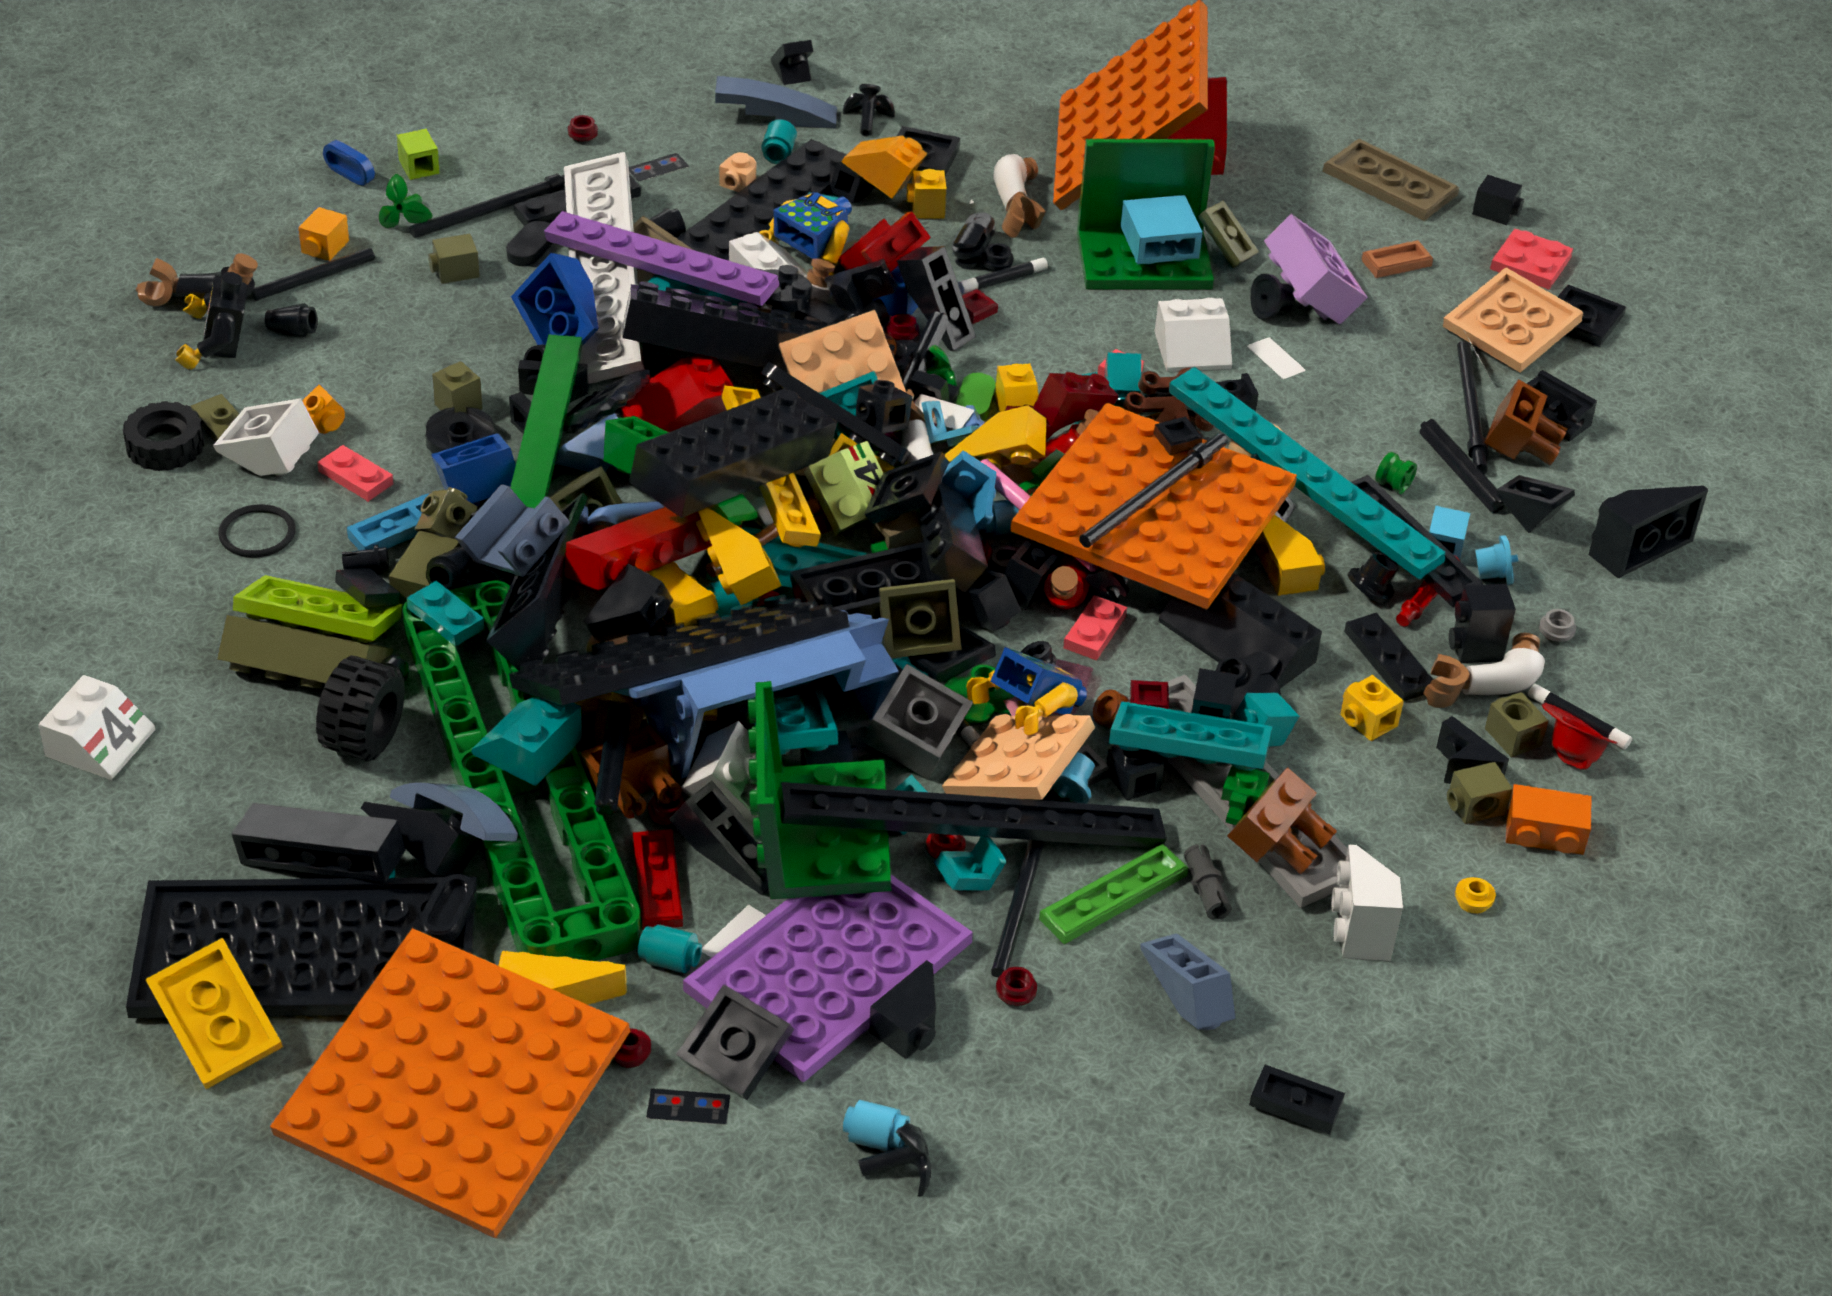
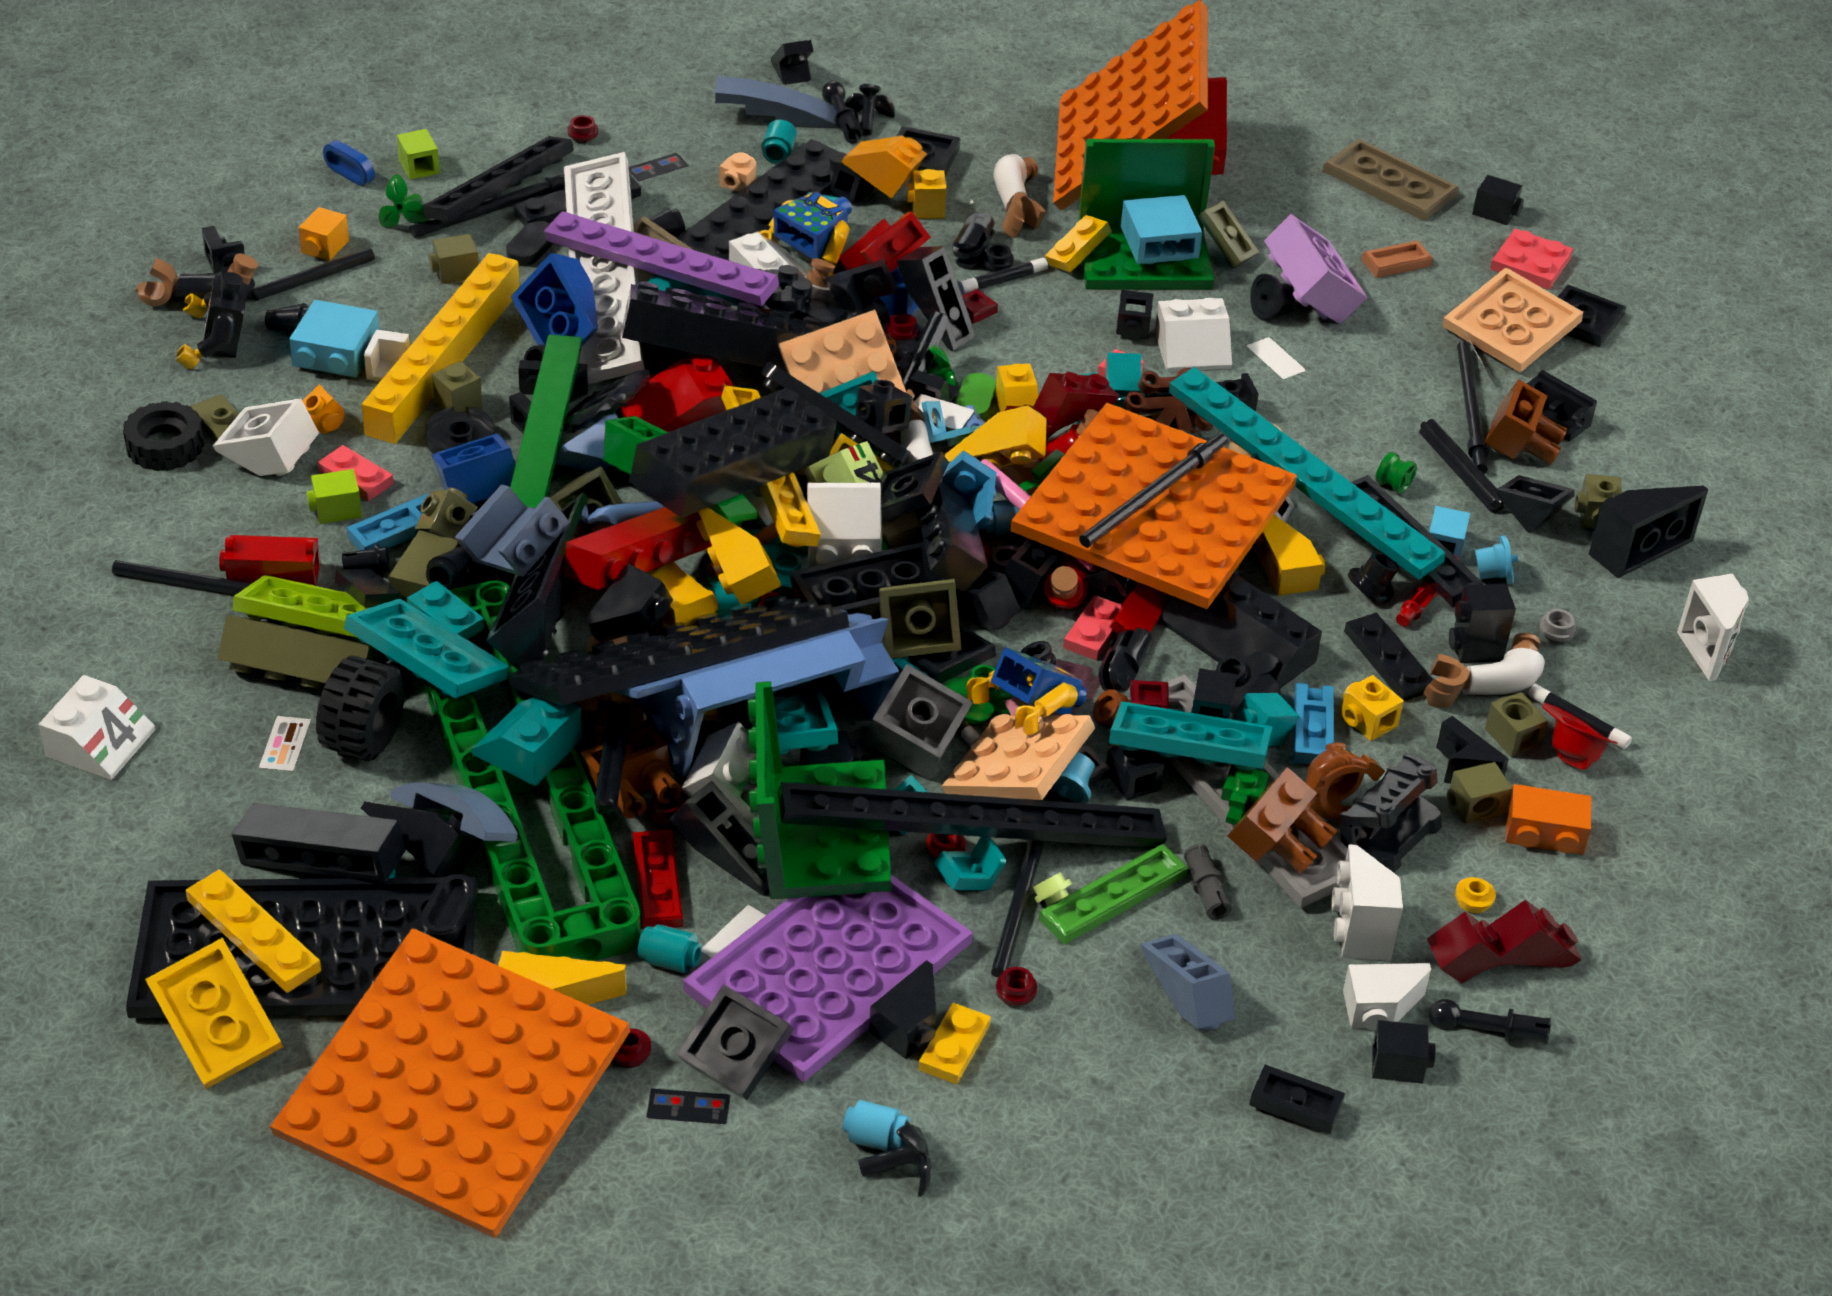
(178, 577): none -> black bar
(218, 251): none -> black bracket
(253, 930): none -> yellow plate
(256, 553): black tyre -> none
(284, 743): none -> white sticker
(287, 558): none -> red brick
(333, 338): none -> medium azure brick
(335, 496): none -> lime brick
(384, 352): none -> white panel
(426, 648): none -> teal plate
(444, 341): none -> yellow brick
(498, 178): none -> black plate
(846, 117): none -> black pin
(847, 519): none -> white slope
(954, 1043): none -> yellow plate
(1052, 889): none -> yellowish green plate
(1078, 243): none -> yellow plate
(1124, 659): none -> black arm
(1134, 323): none -> black brick
(1140, 608): none -> red tile
(1177, 435): black tile -> none
(1316, 721): none -> dark azure plate
(1336, 776): none -> dark orange helmet
(1383, 991): none -> white slope
(1393, 813): none -> black piece
(1401, 1052): none -> black brick
(1447, 1016): none -> black pin
(1516, 938): none -> dark red arch
(1594, 492): none -> olive brick
(1712, 621): none -> white slope

